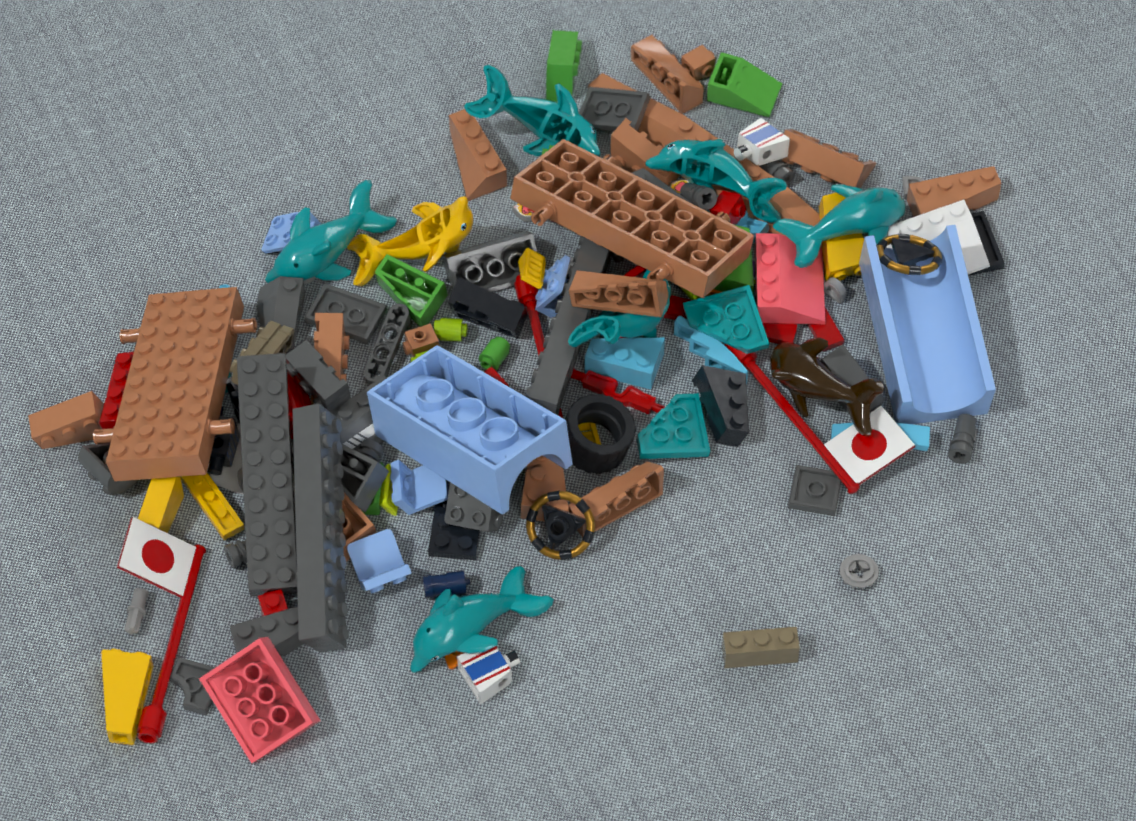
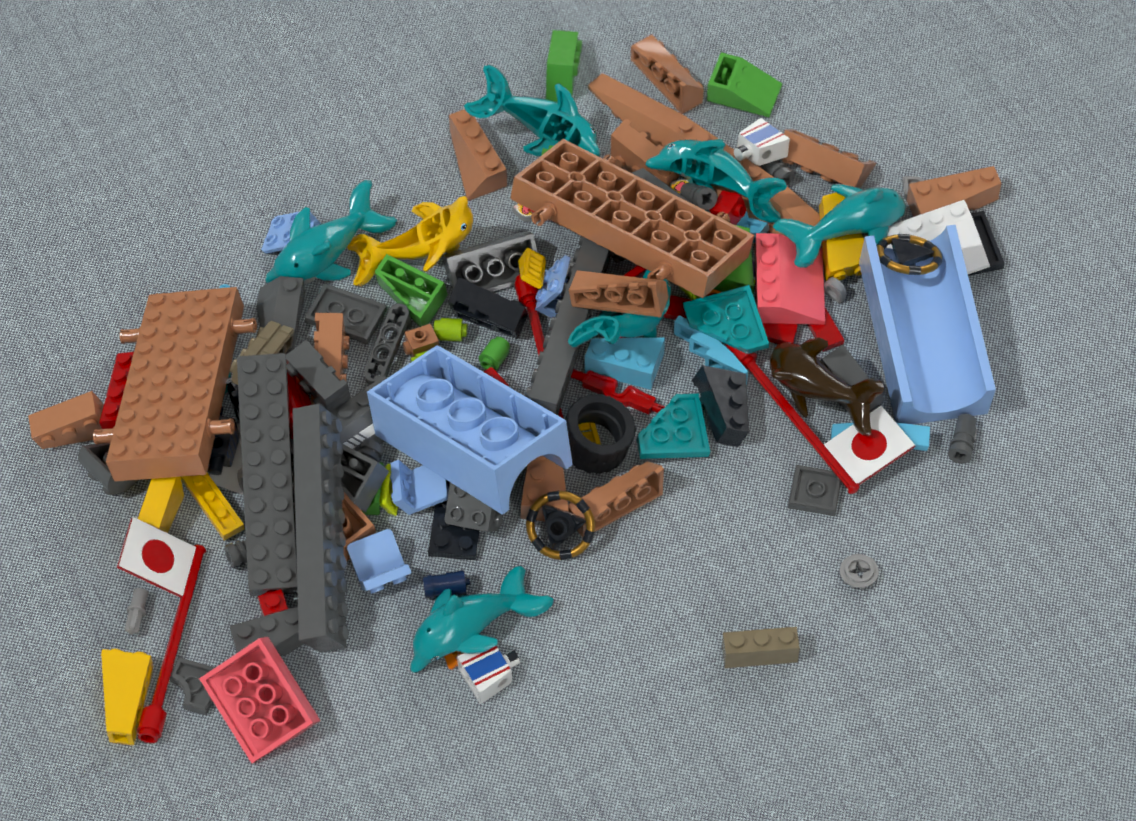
(609, 107): dark grey plate -> none
(699, 62): nougat brick -> none

